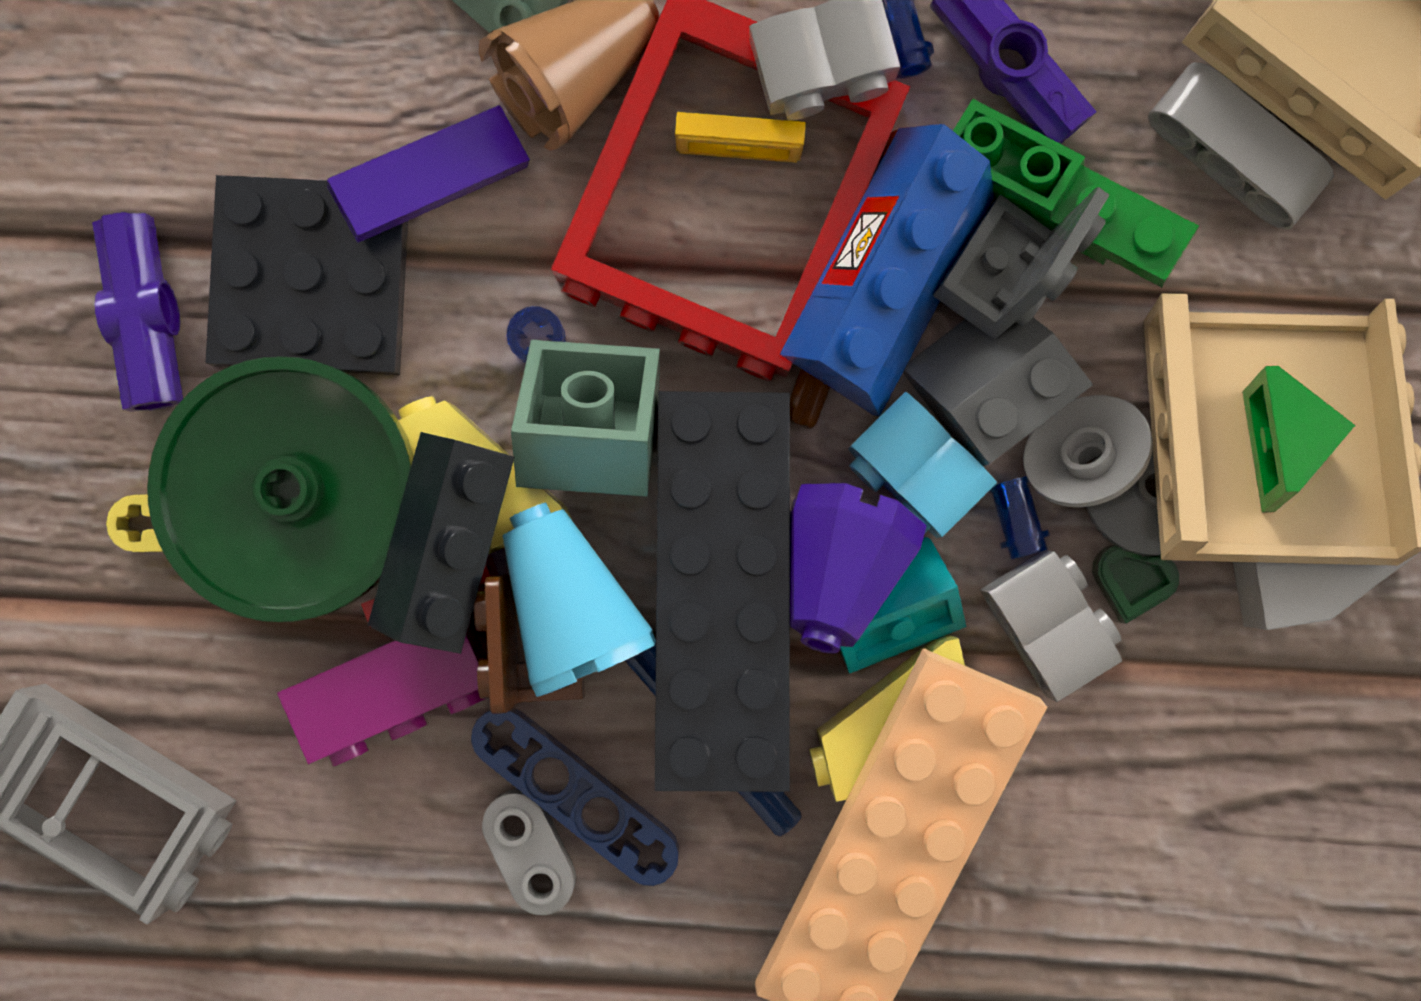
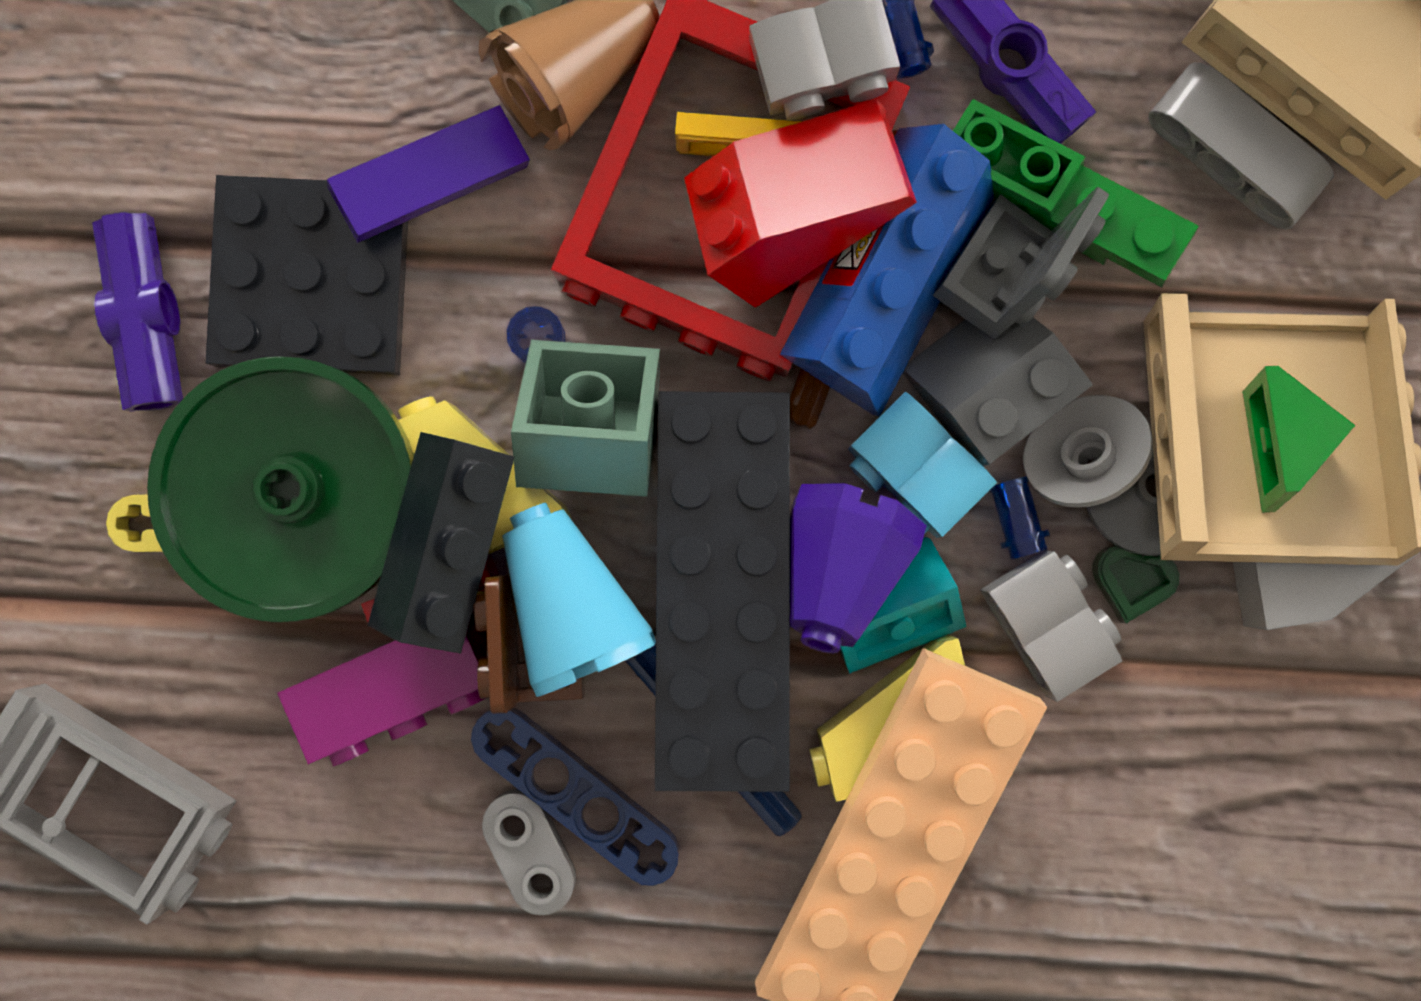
(796, 198): none -> red slope

